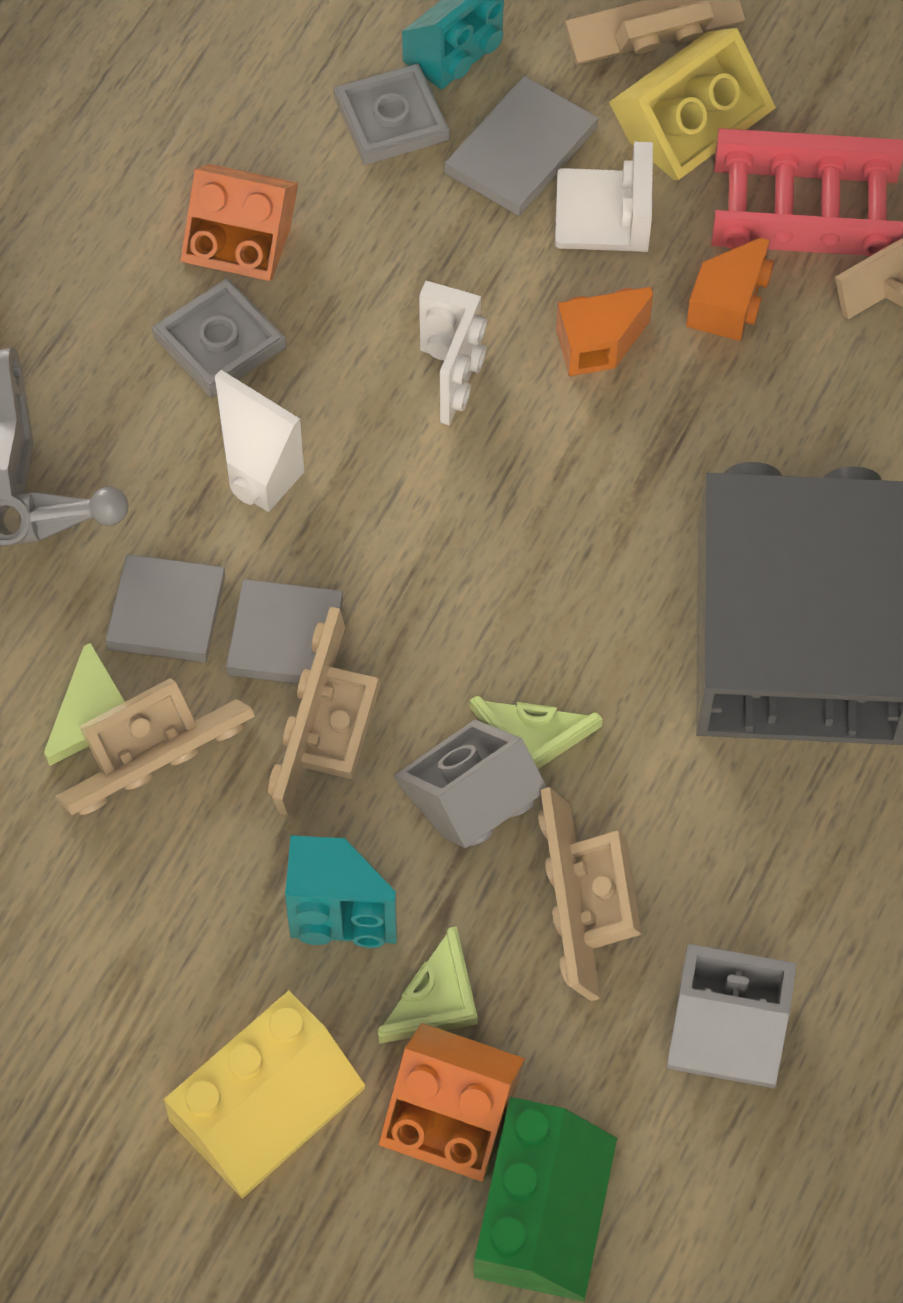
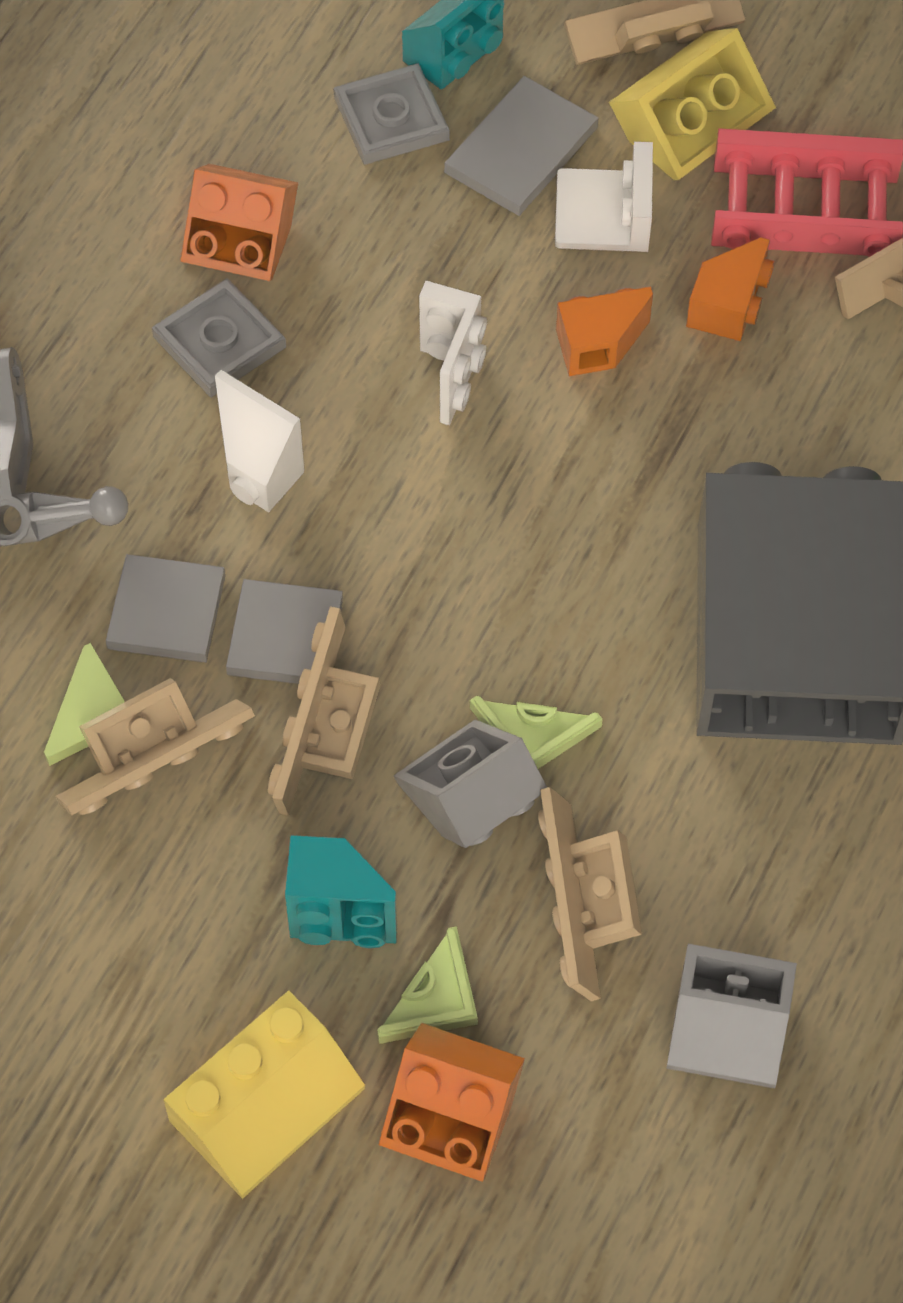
(545, 1201): green slope -> none

